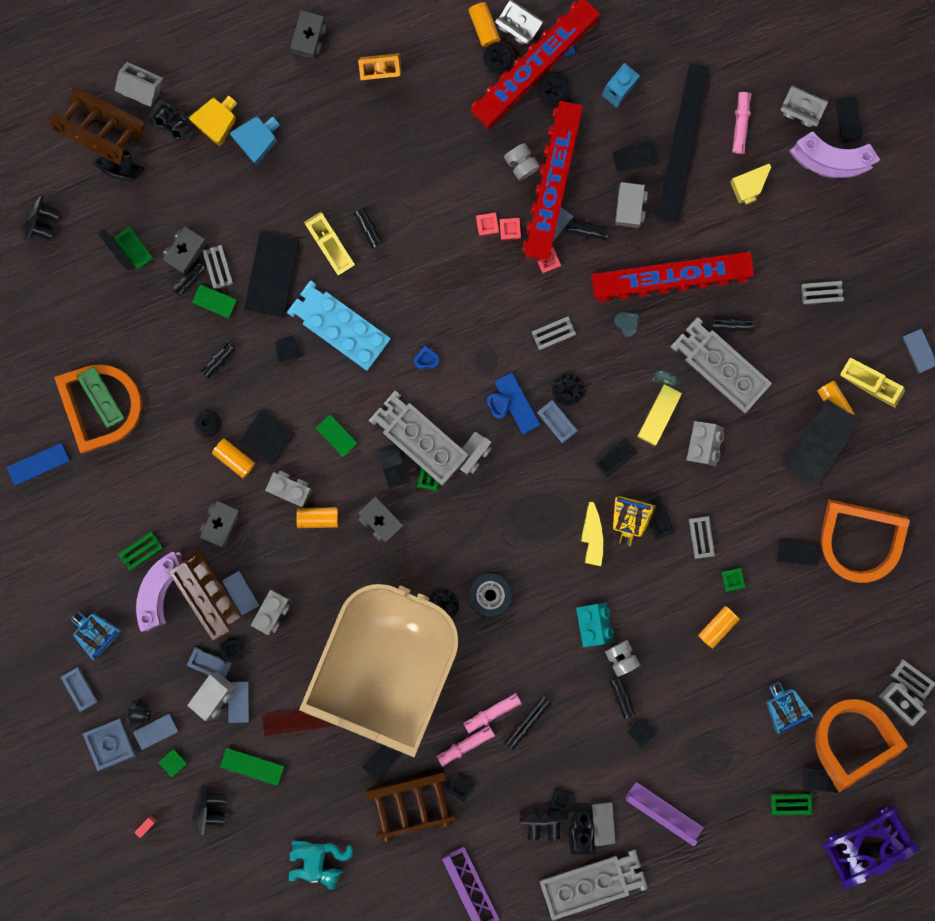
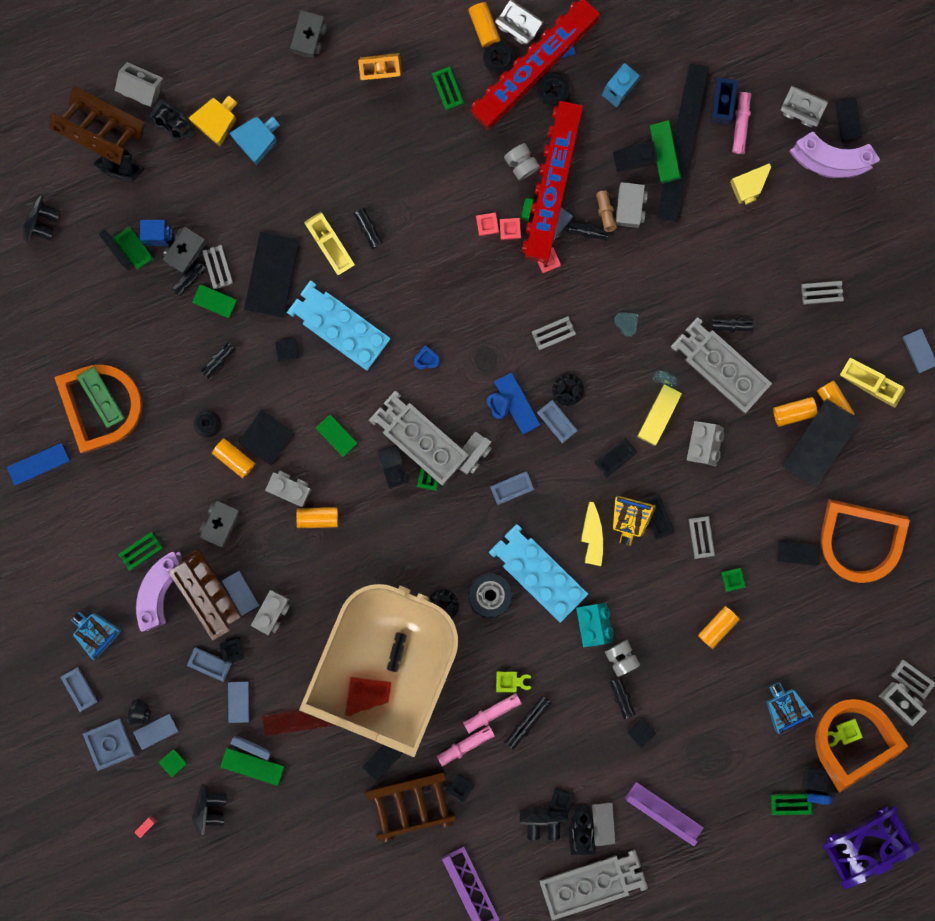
(155, 233): none -> blue brick
(212, 696): light grey brick -> none
(251, 747): none -> sand blue tile
(314, 862): teal animal -> none
(366, 694): none -> clear red wing
(391, 523): dark grey brick -> none
(396, 652): none -> black axle
(453, 104): none -> green tile
(508, 681): none -> lime plate
(512, 488): none -> sand blue tile
(527, 209): none -> green tile
(539, 574): none -> medium azure hinge
(606, 211): none -> medium nougat pin
(666, 151): none -> green tile
(672, 276): red brick -> none
(723, 101): none -> dark blue brick
(795, 411): none -> light orange pin
(820, 798): none -> blue tile
(846, 732): none -> lime plate

